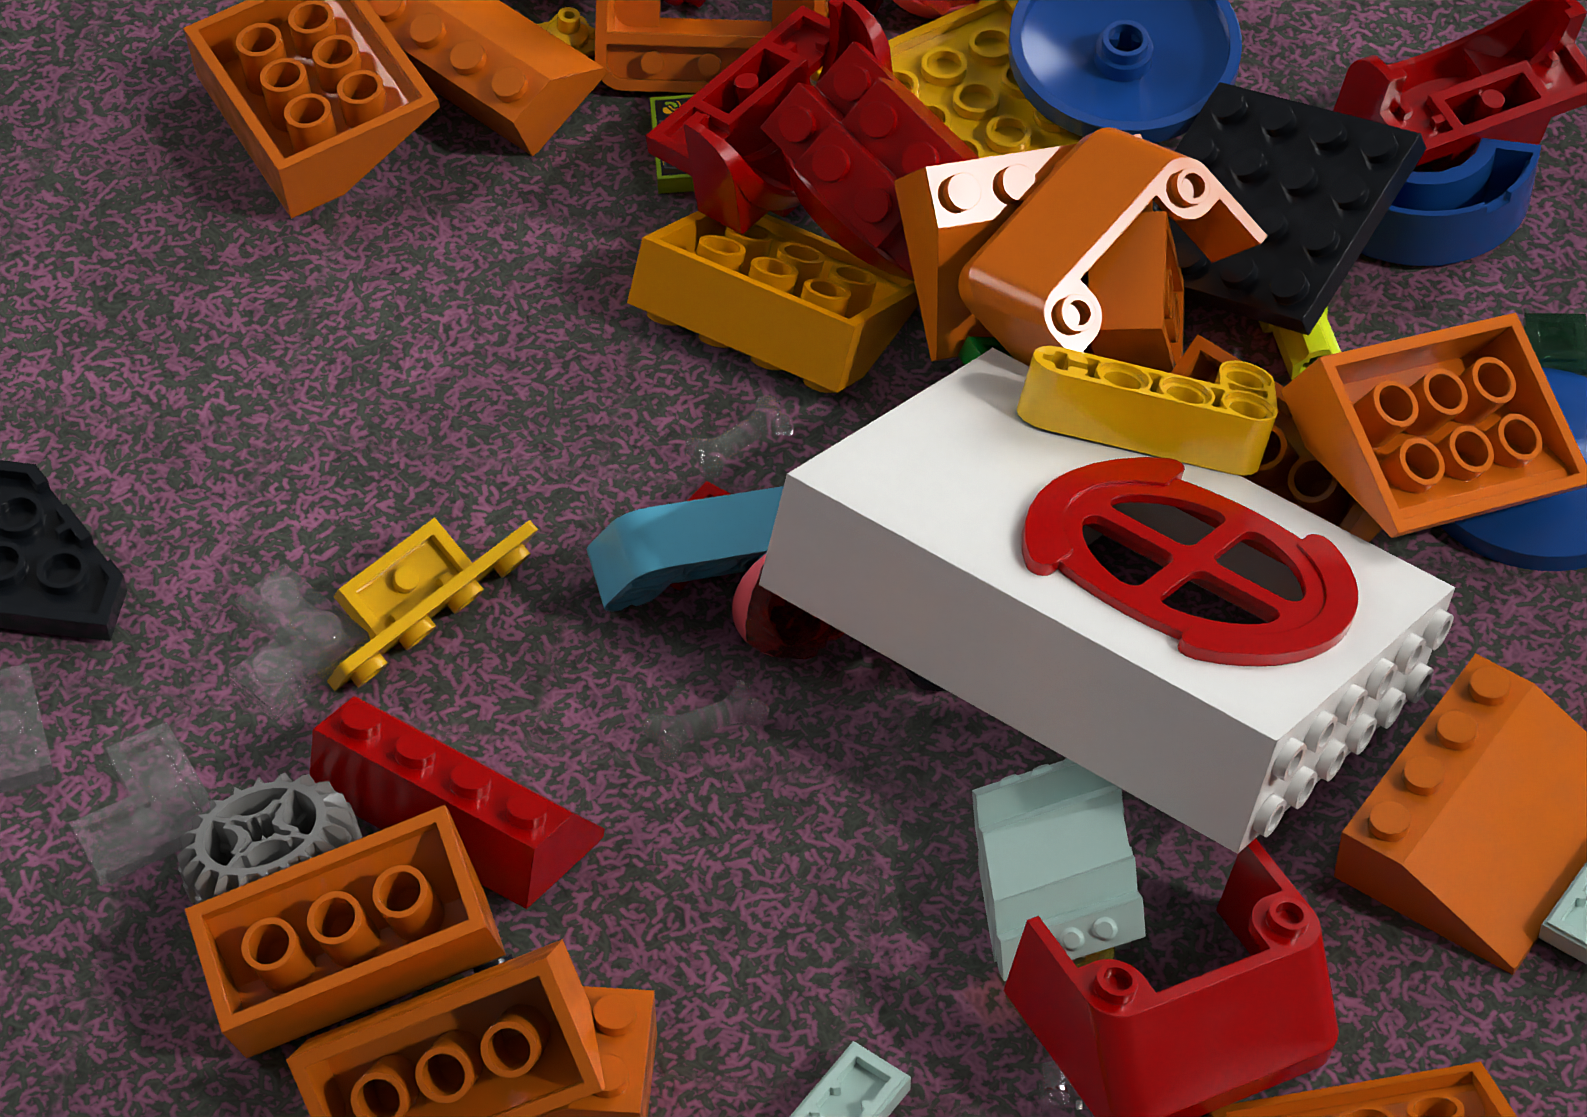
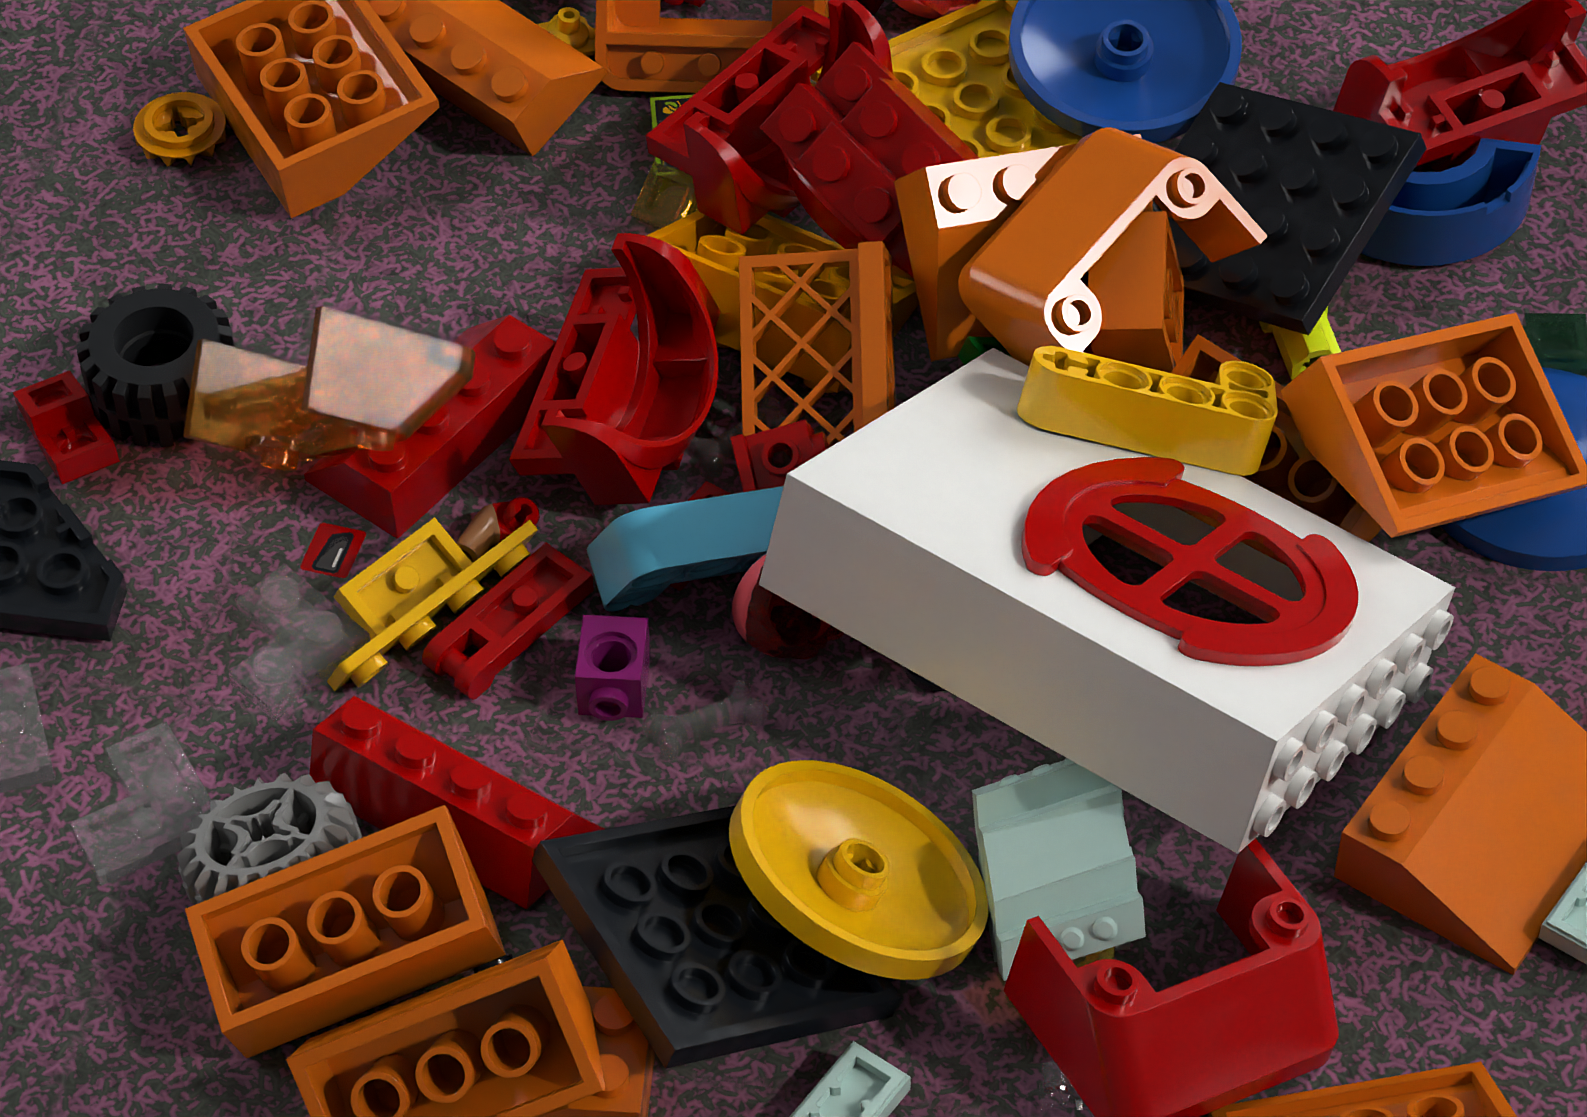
(66, 427): none -> red slope
(131, 337): none -> black tyre
(196, 112): none -> light orange gear
(333, 550): none -> sticker
(359, 392): none -> clear orange windscreen
(405, 483): none -> red slope
(494, 524): none -> arm
(508, 619): none -> red plate
(612, 667): none -> magenta brick
(621, 405): none -> red piece
(665, 197): none -> clear yellow plate
(694, 944): none -> black plate
(755, 453): none -> red brick
(858, 870): none -> yellow dish
(870, 331): none -> orange fence

